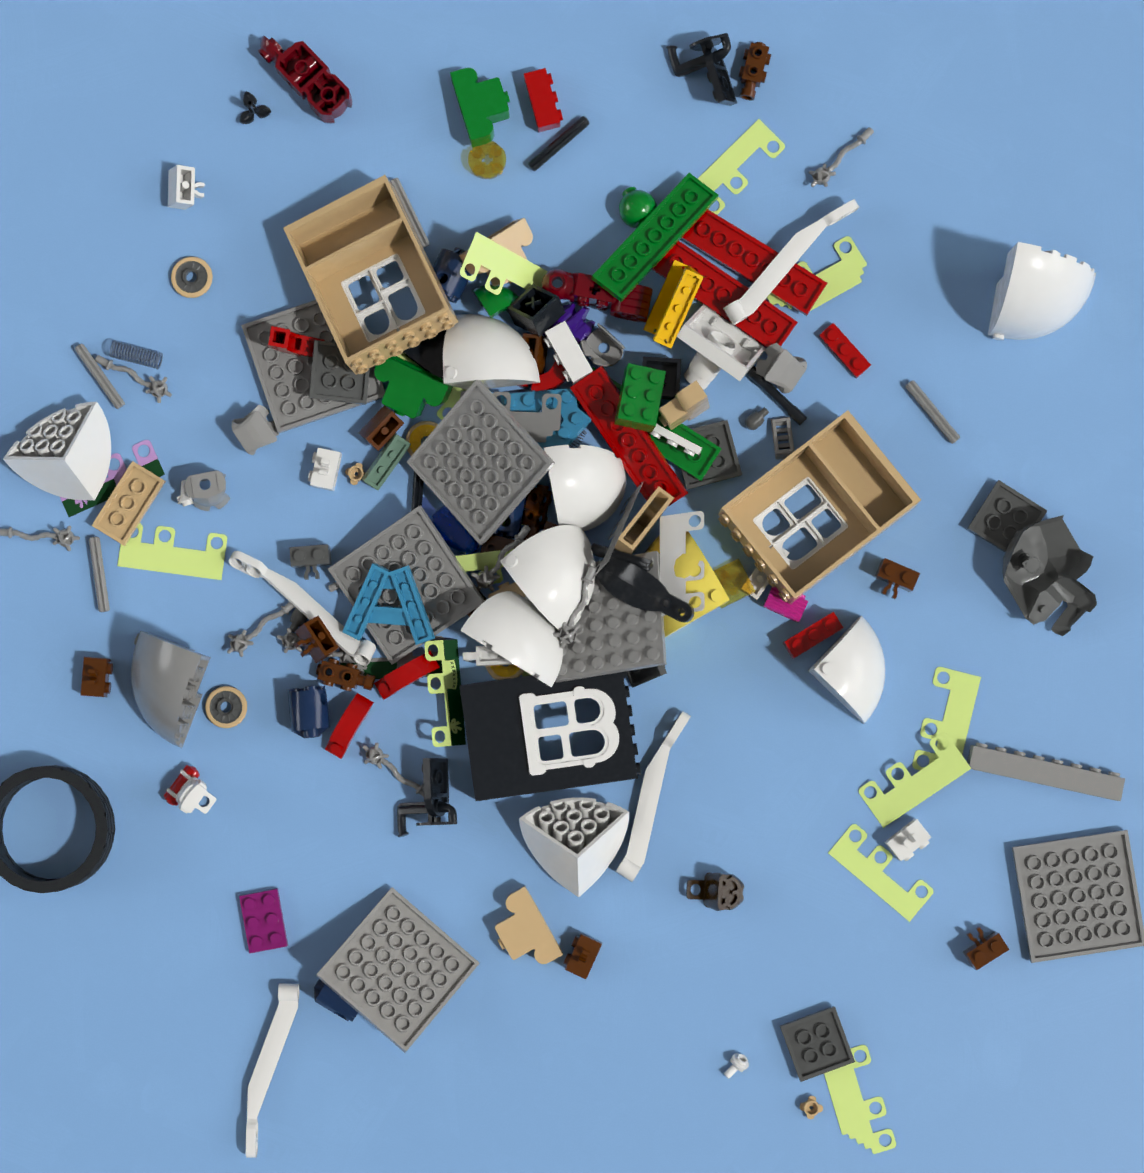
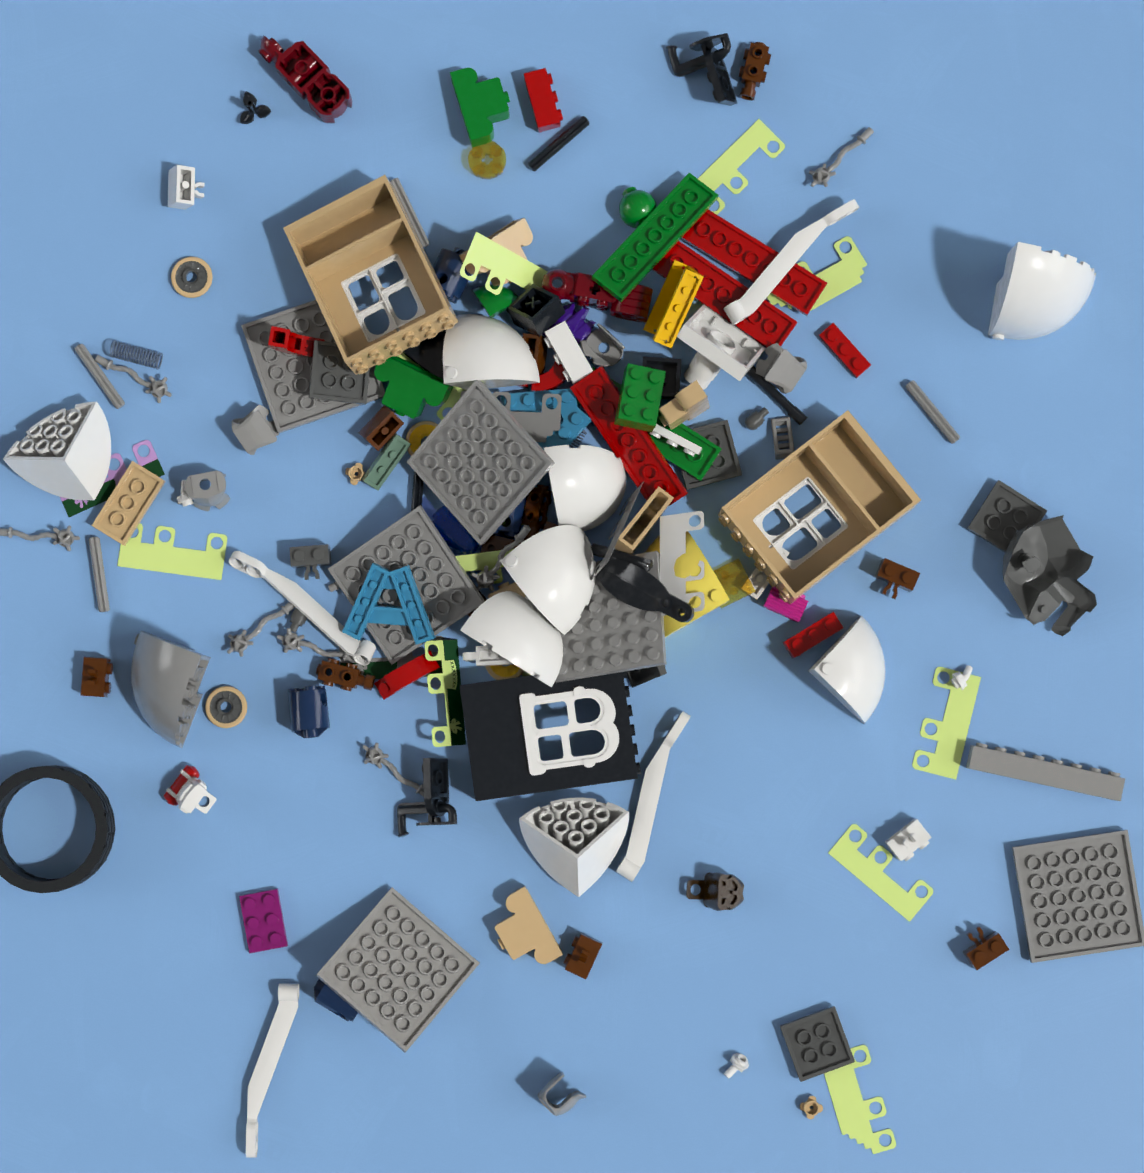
(316, 639): reddish brown brick -> none
(325, 469): white brick -> none
(348, 725): red arch -> none
(566, 1104): none -> light grey piece
(569, 633): light grey piece -> none
(916, 788): yellowish green piece -> none
(959, 680): none -> white plate

